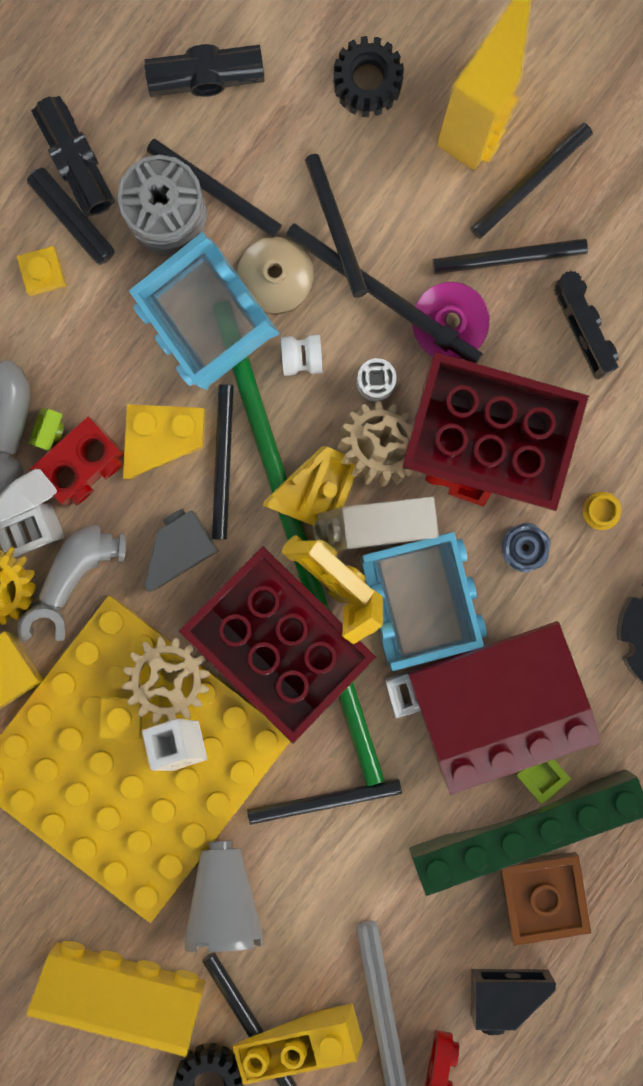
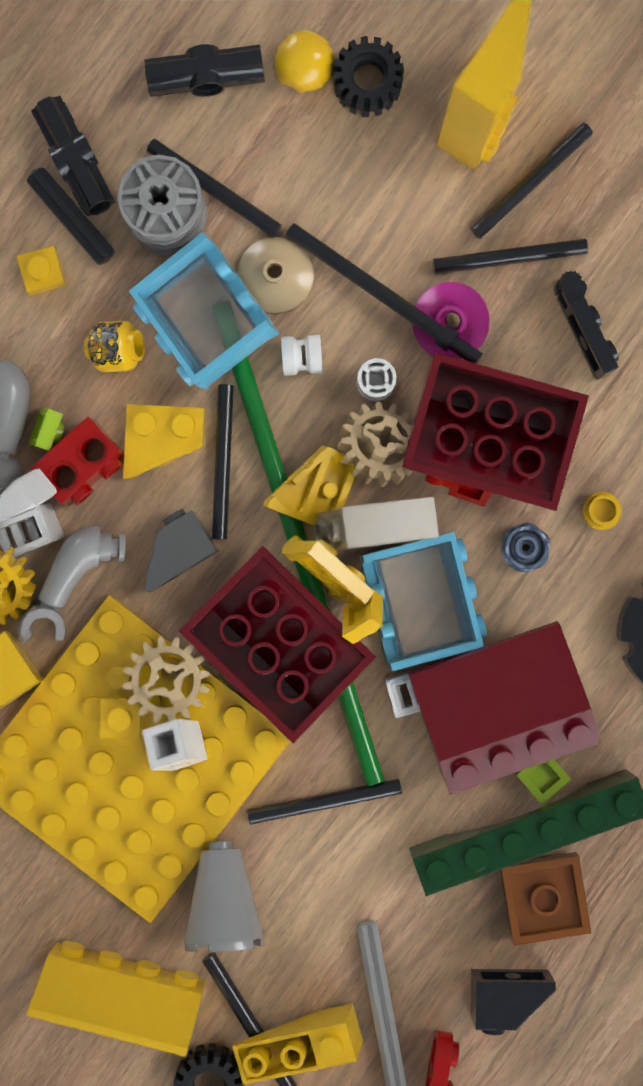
(114, 346): none -> head
(304, 61): none -> yellow hair
(336, 226): black bar -> none

